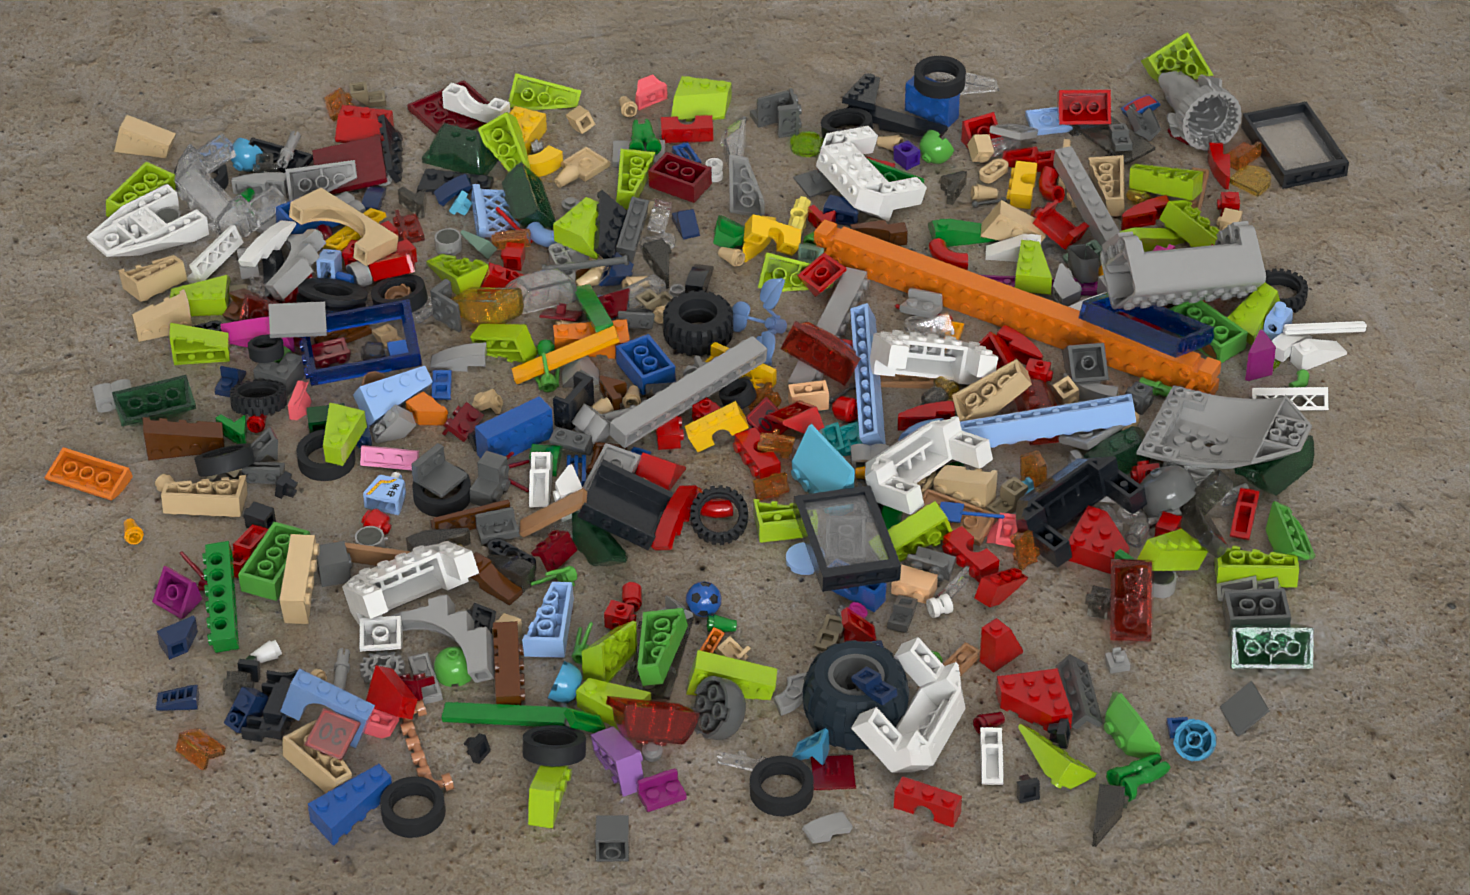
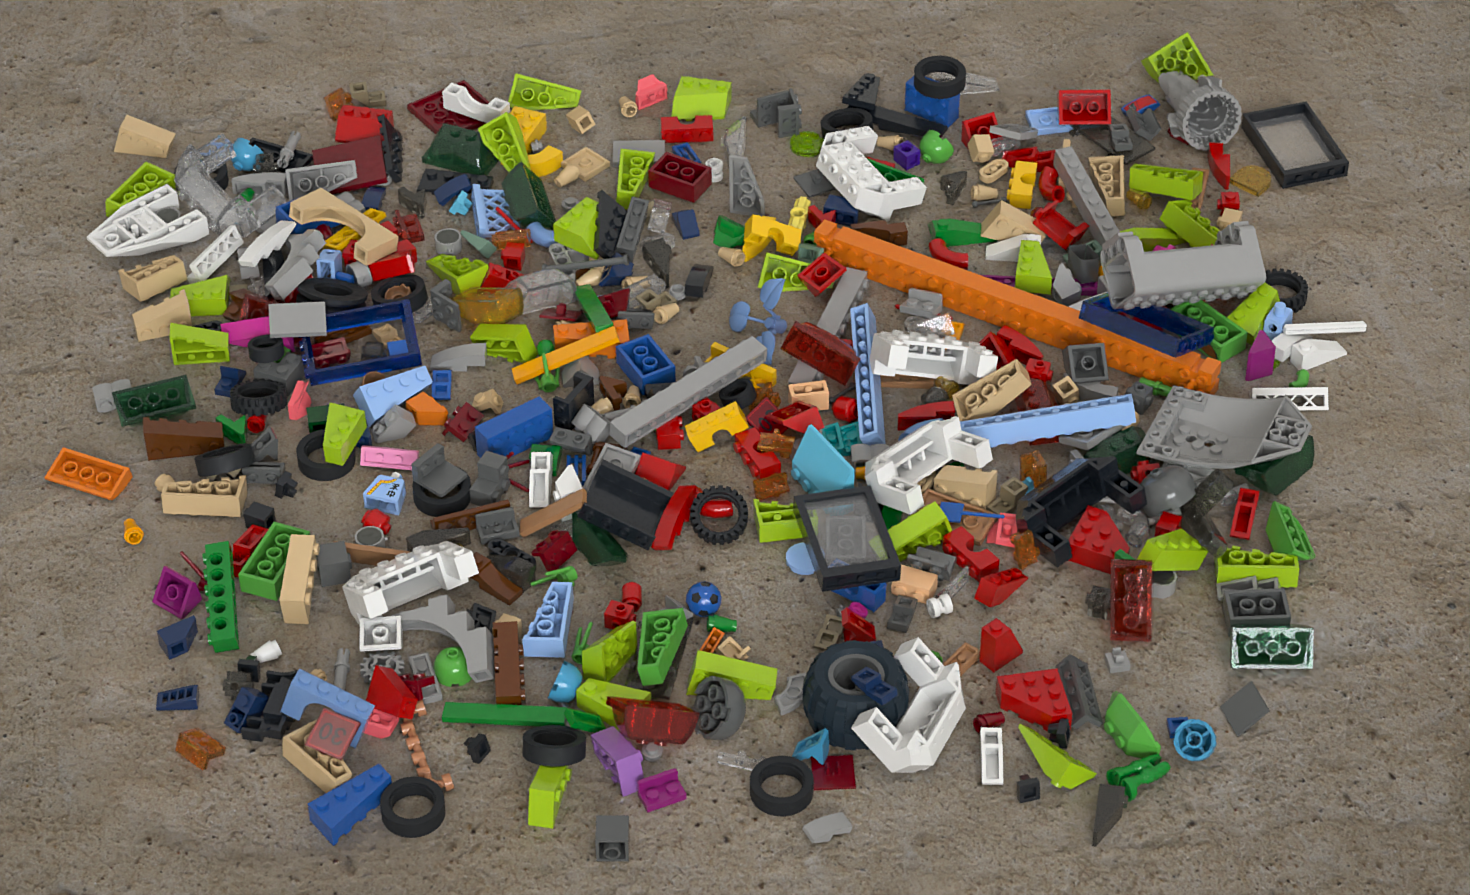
(644, 133): green piece -> none
(697, 308): black tyre -> none
(942, 803): red arch -> none
(1144, 213): red slope -> none
(1244, 154): clear orange bracket -> none

